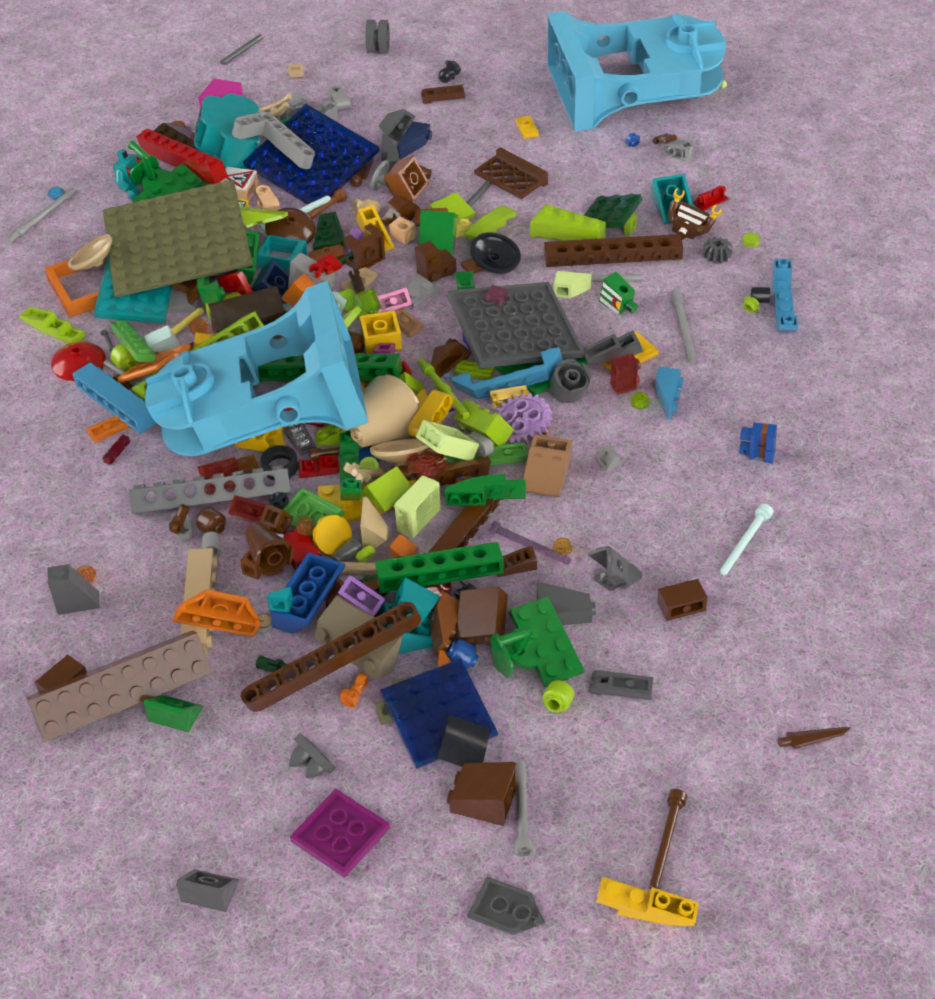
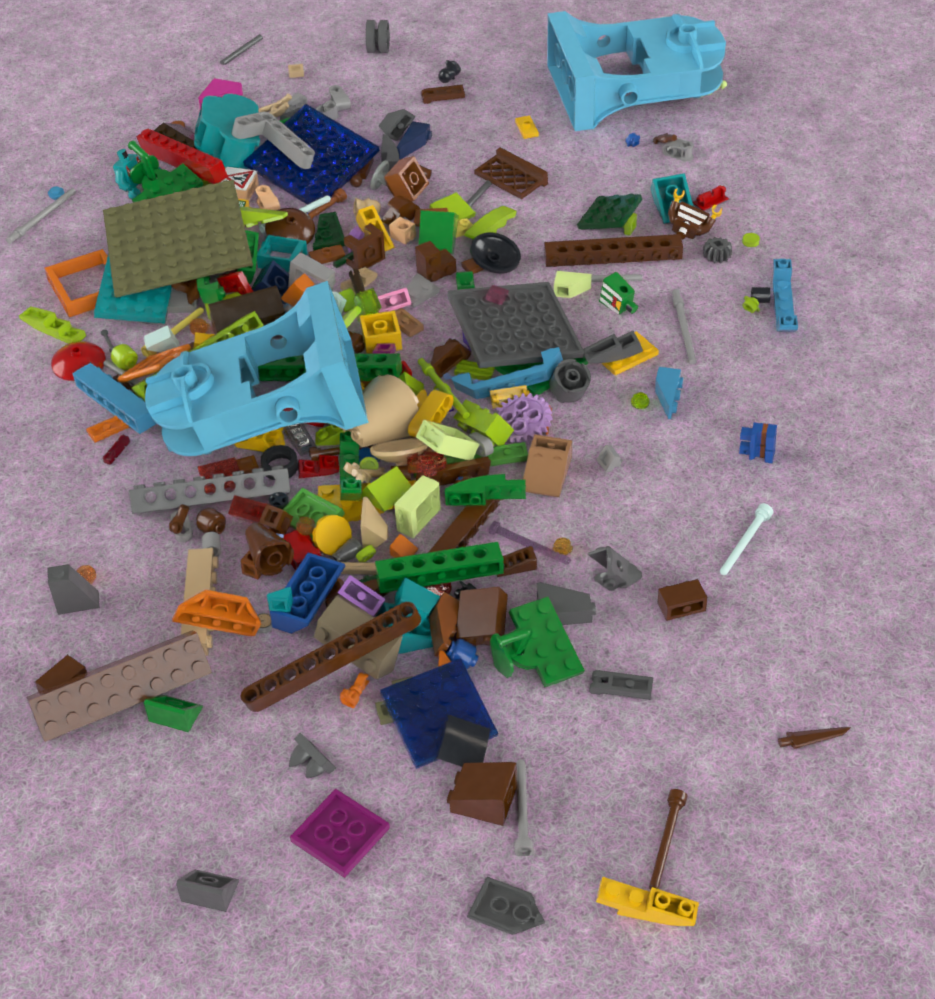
(91, 253): tan dish -> none
(132, 341): bright green plate -> none
(269, 664): dark green pin -> none
(326, 264): red plate -> none
(558, 696): lime head -> none
(565, 225): lime wedge -> none
(624, 373): clear red brick -> none

